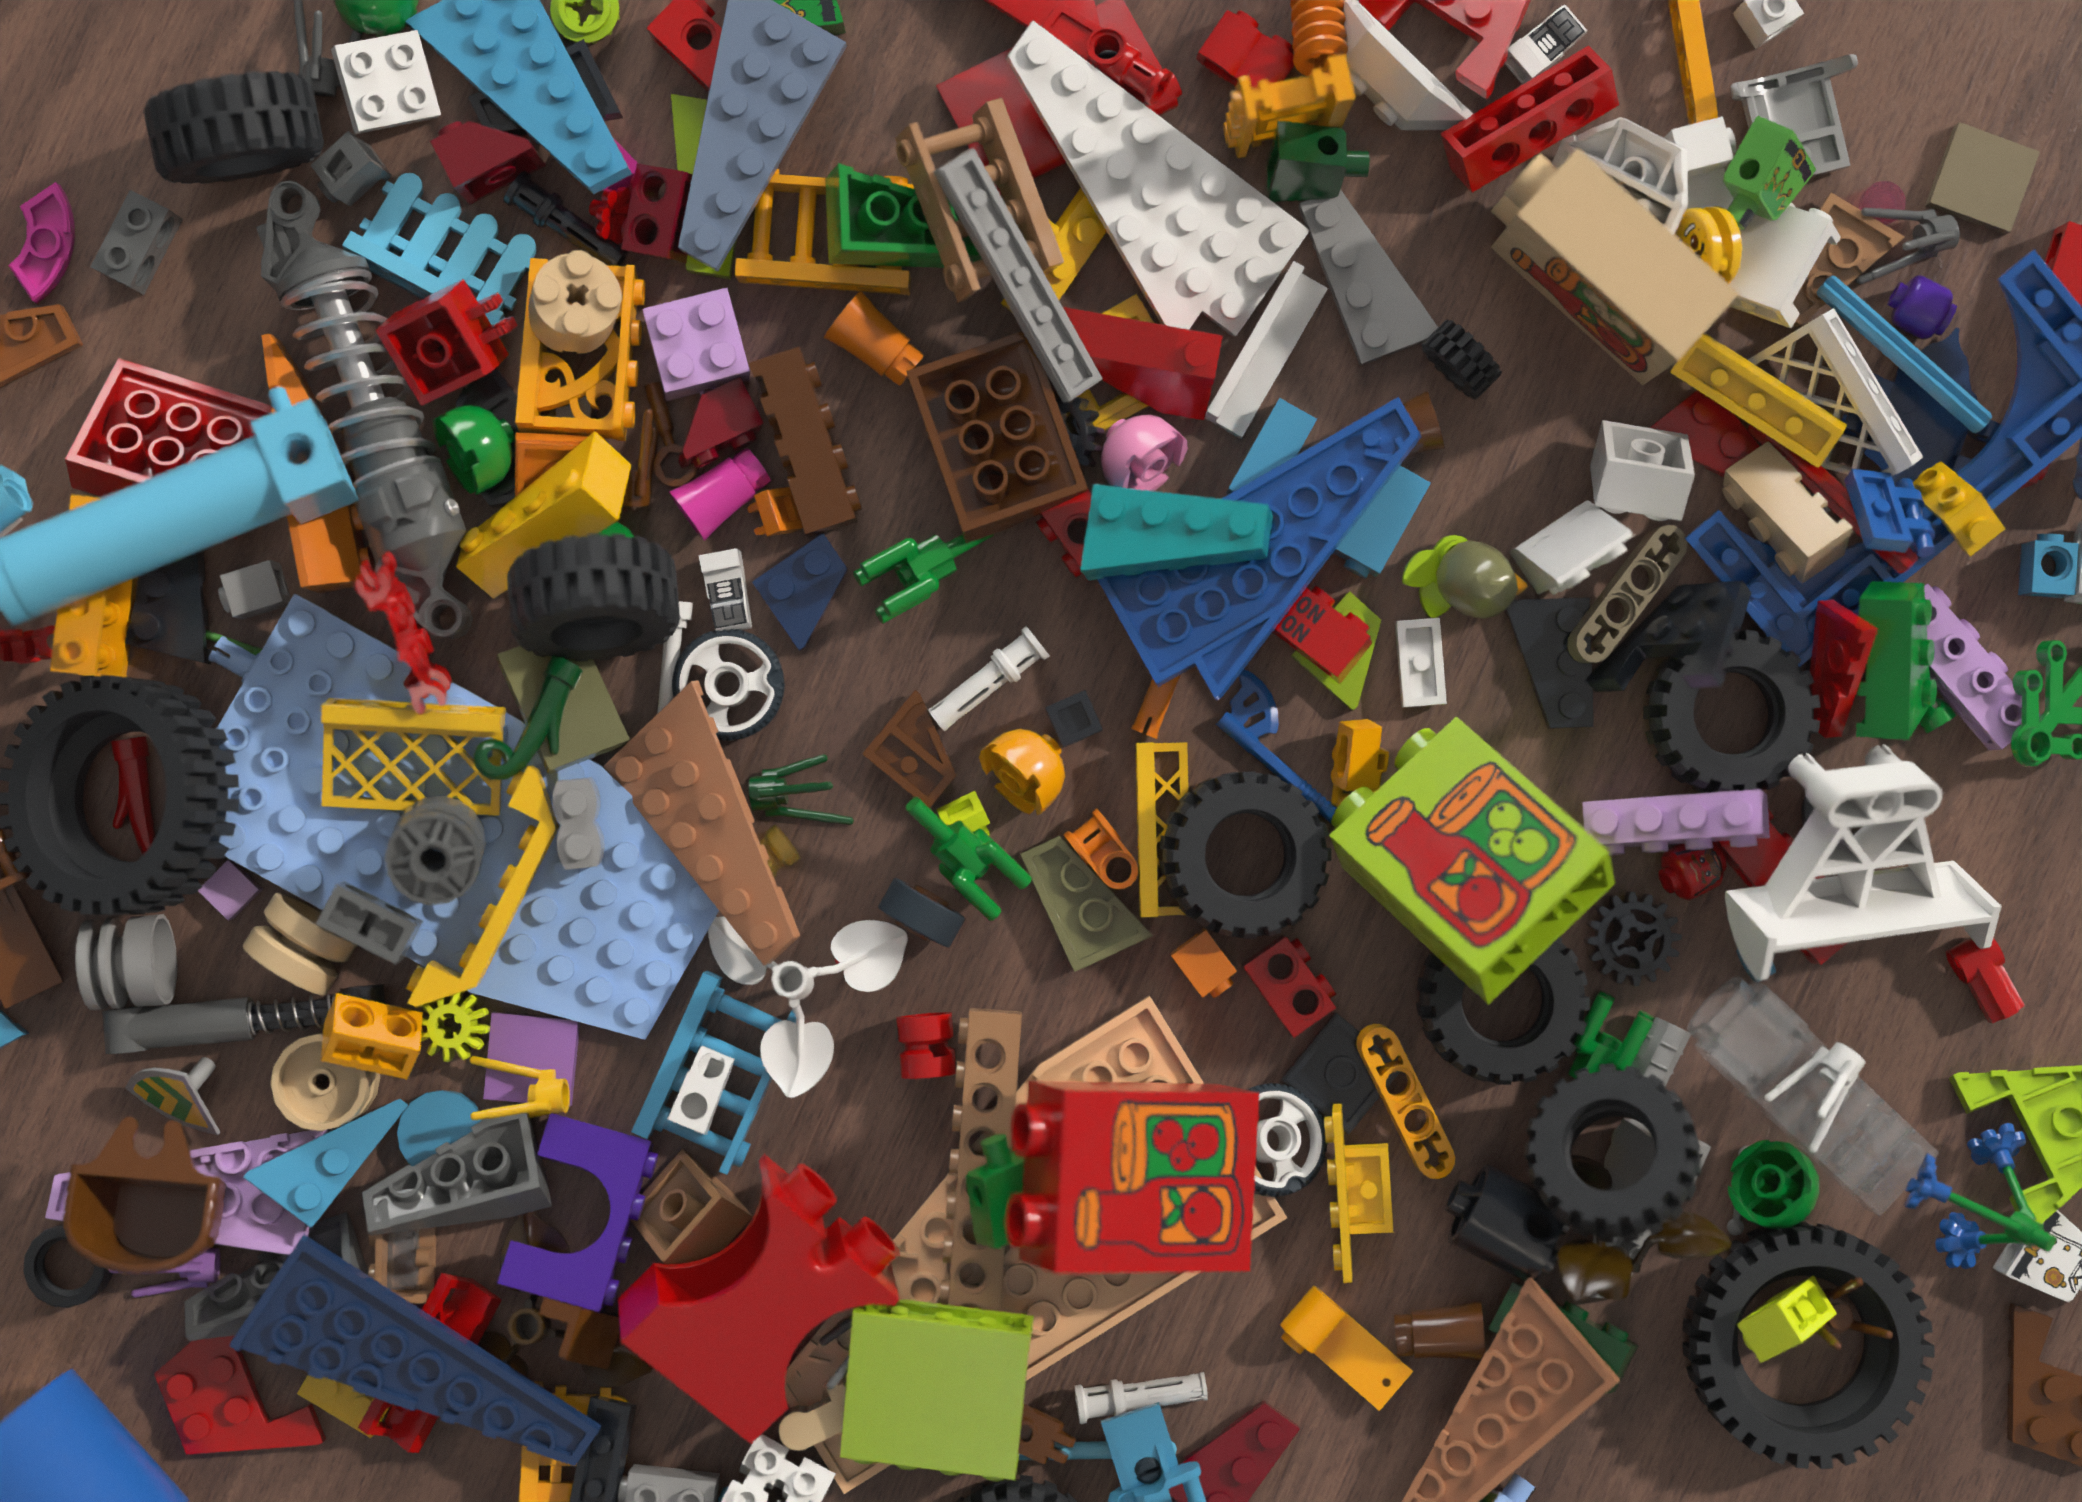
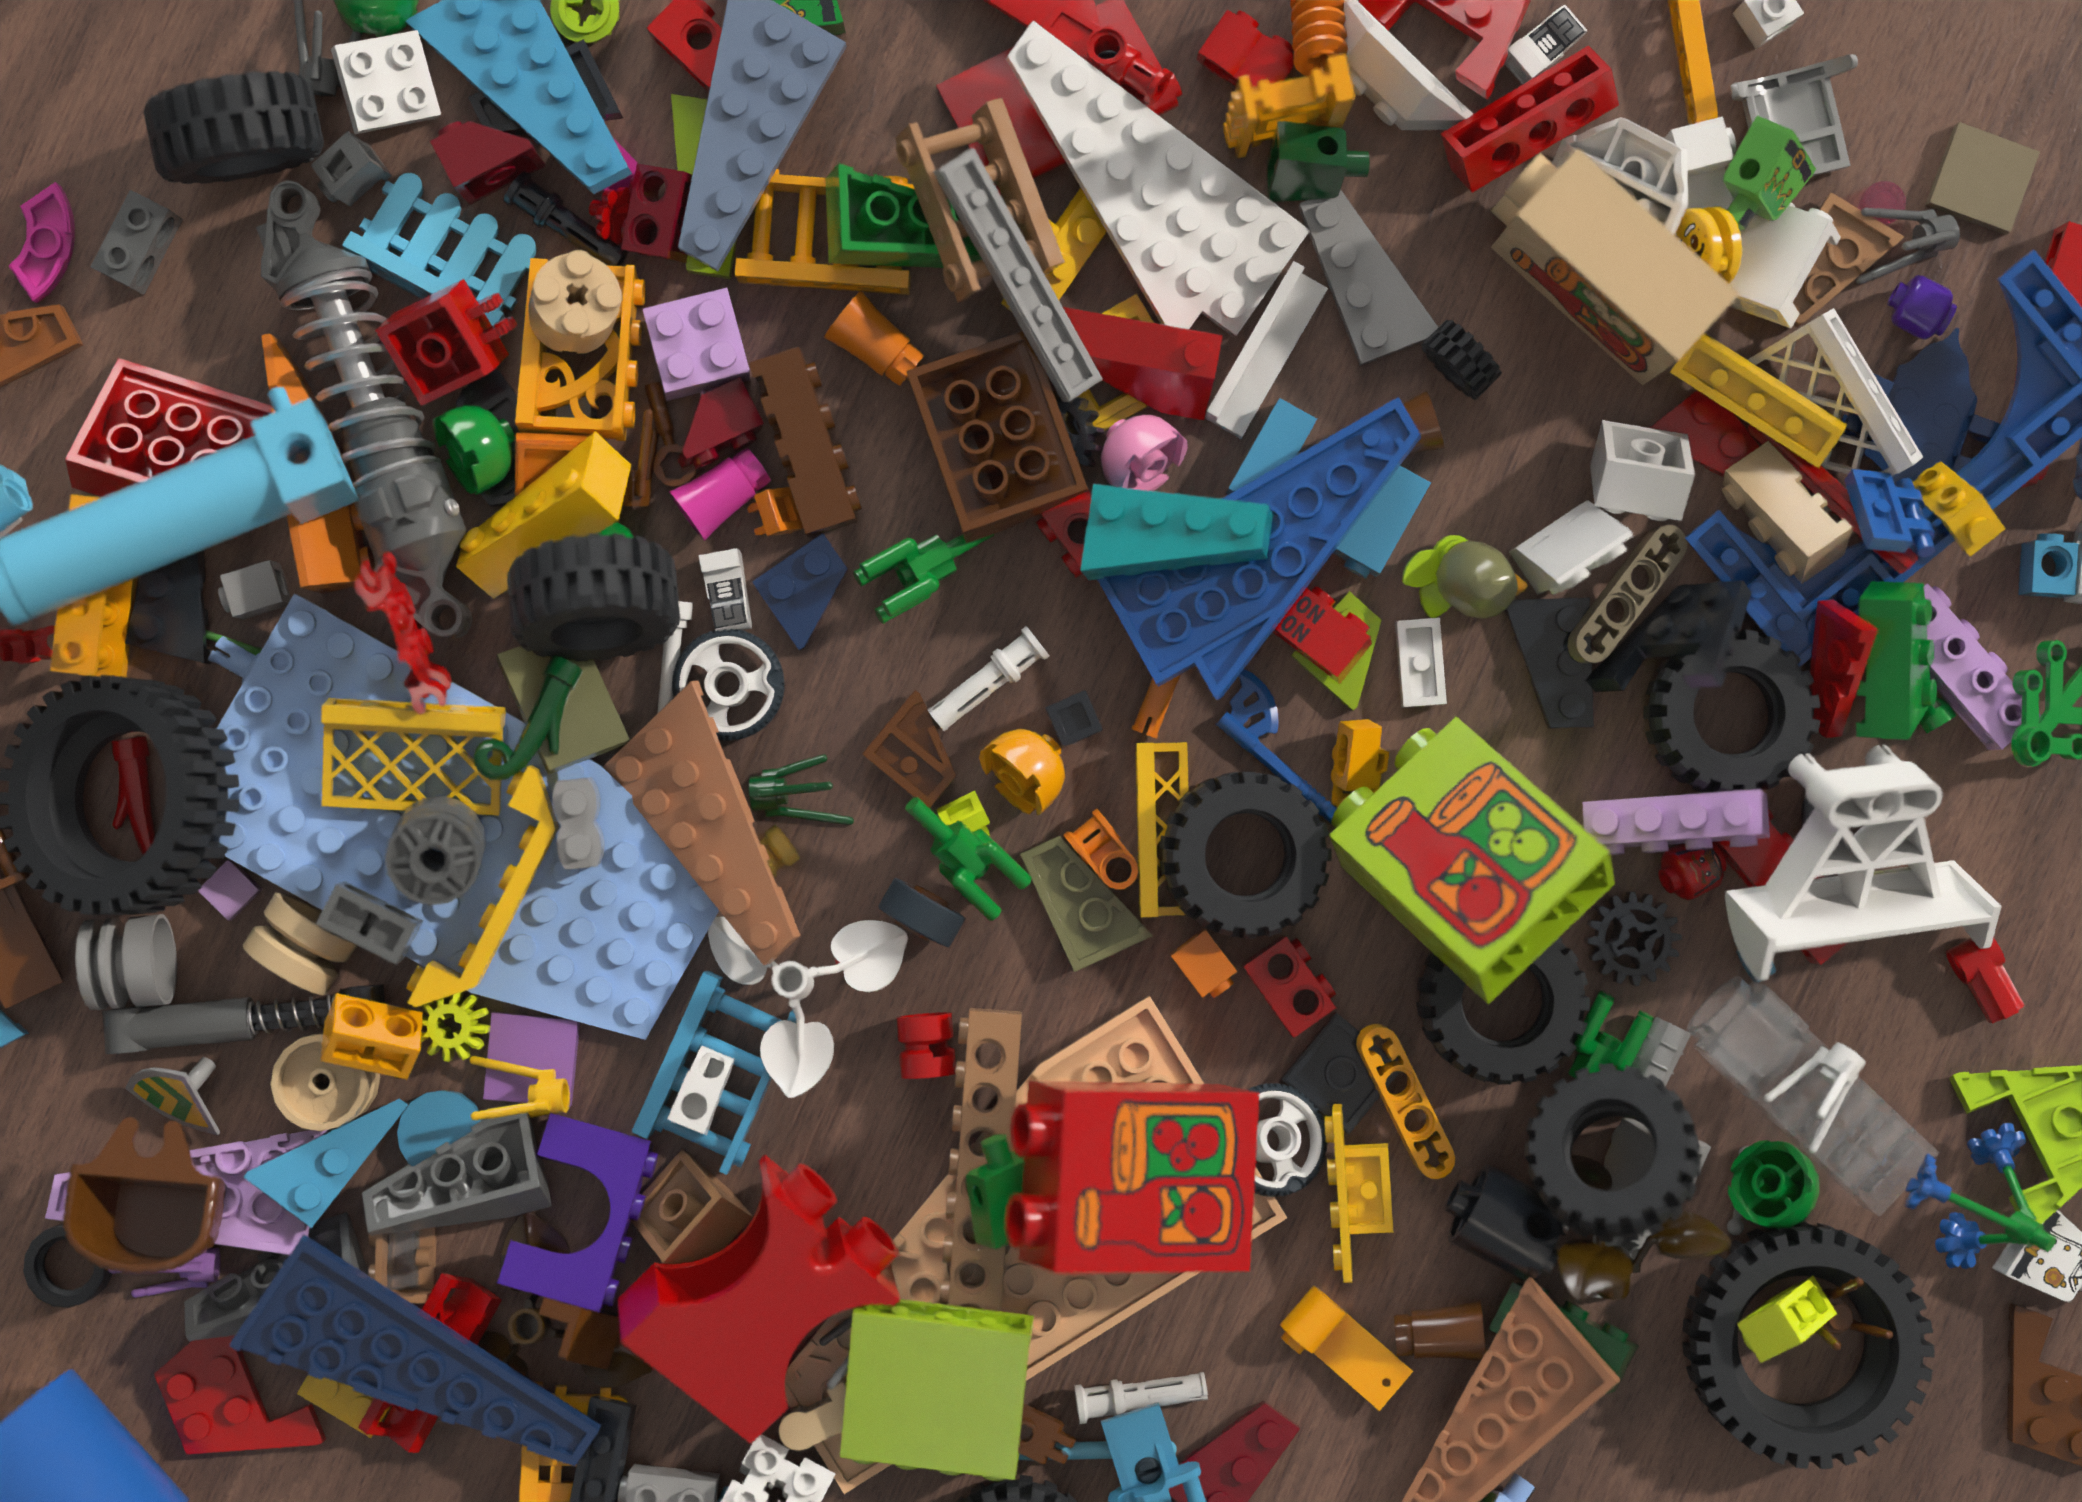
(1904, 354): dark azure axle -> none

